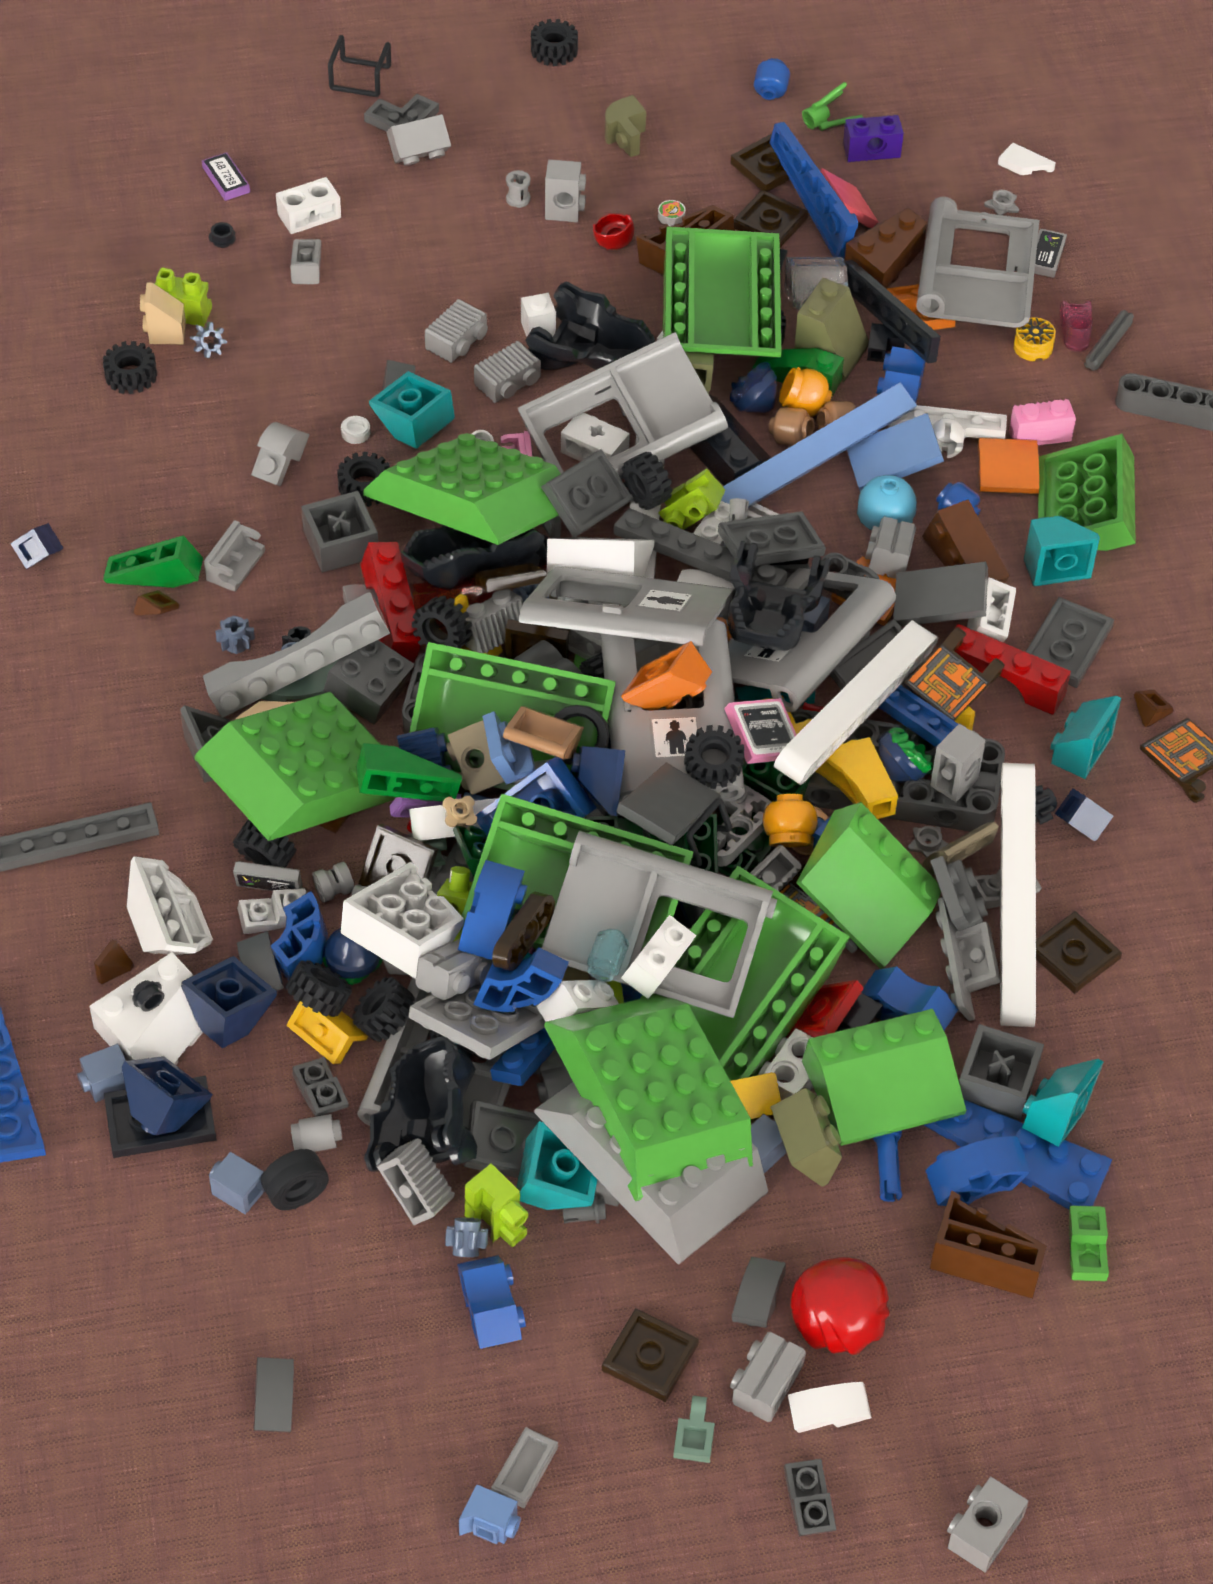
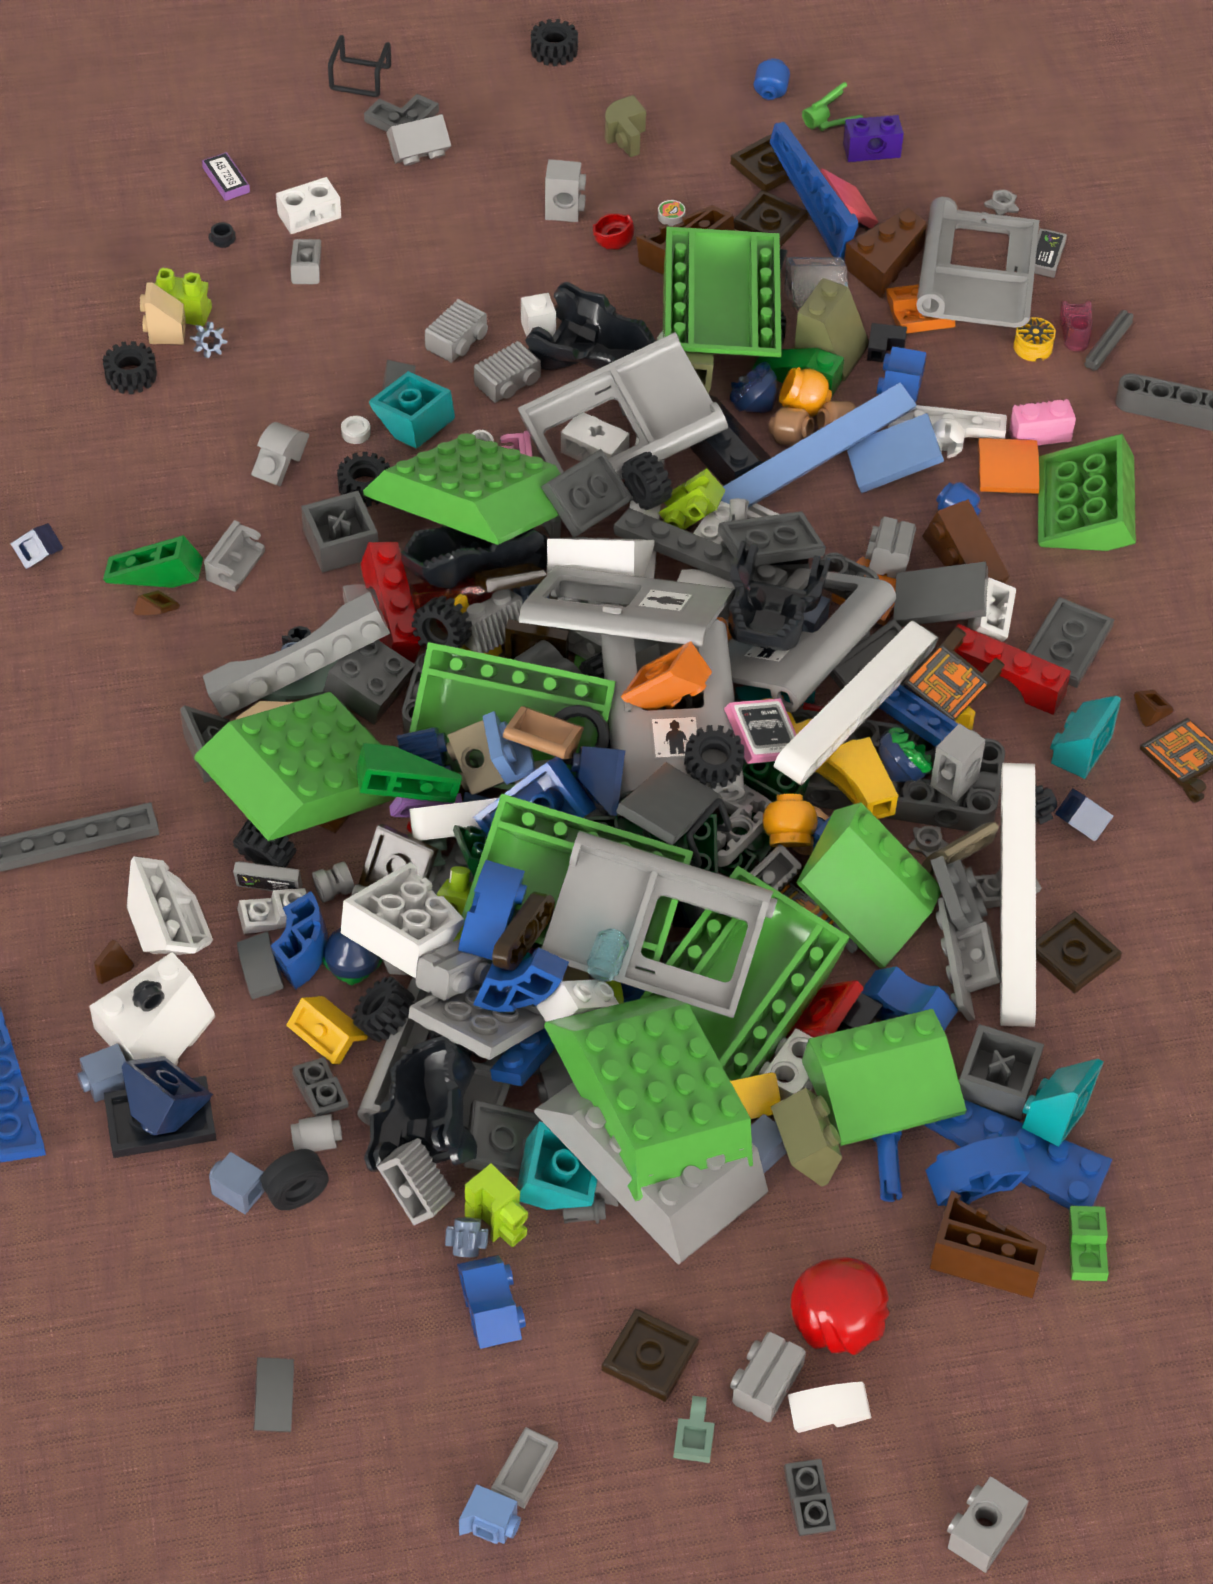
(227, 1000): dark blue slope -> none
(235, 634): sand blue gear -> none
(318, 988): black tyre -> none
(453, 818): tan plate -> none
(518, 188): light grey bush -> none
(658, 957): white brick -> none
(758, 1292): dark grey slope -> none
(886, 497): medium azure cylinder -> none
(892, 313): black tile -> none
(1024, 161): white tile -> none
(1059, 551): teal slope -> none

